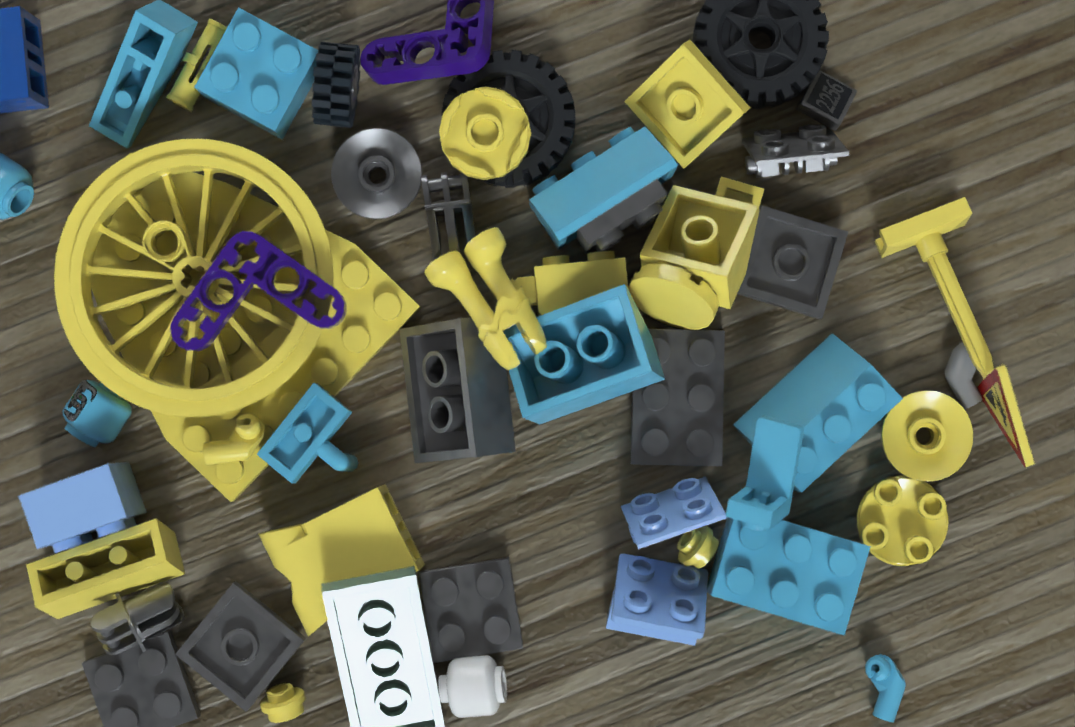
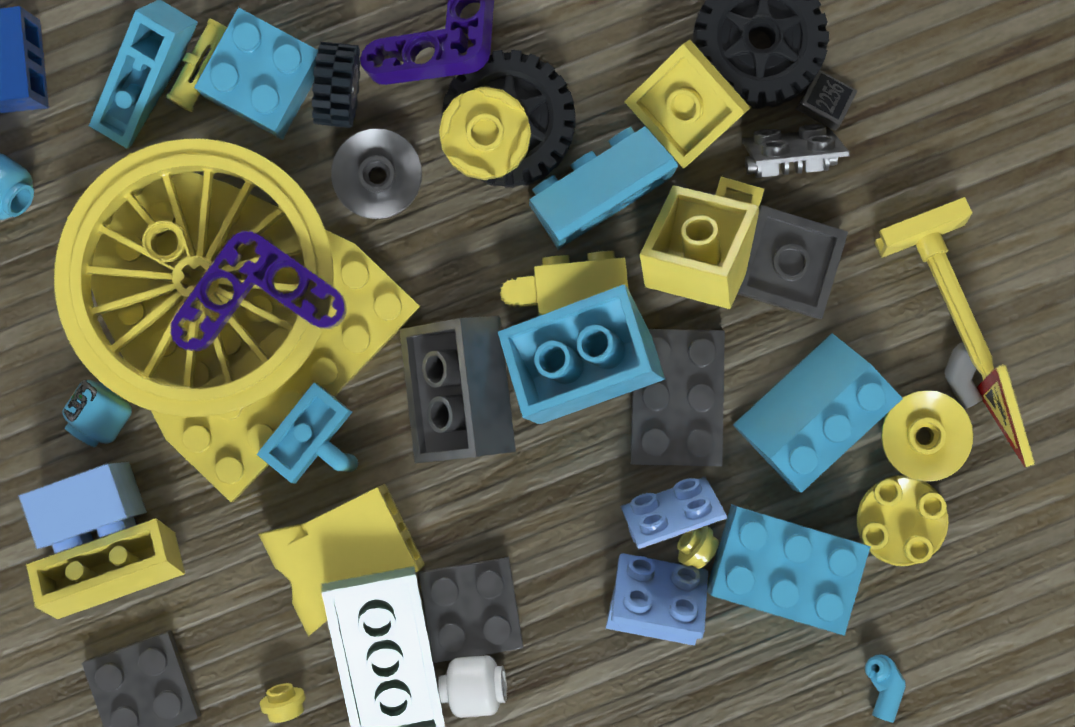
(137, 618): flat silver arm -> none
(239, 445): light yellow arm -> none
(240, 646): flat silver plate -> none
(448, 209): flat silver arm -> none
(512, 306): light yellow piece -> none
(636, 209): flat silver plate -> none
(672, 298): light yellow tile -> none
(769, 476): medium azure bracket -> none

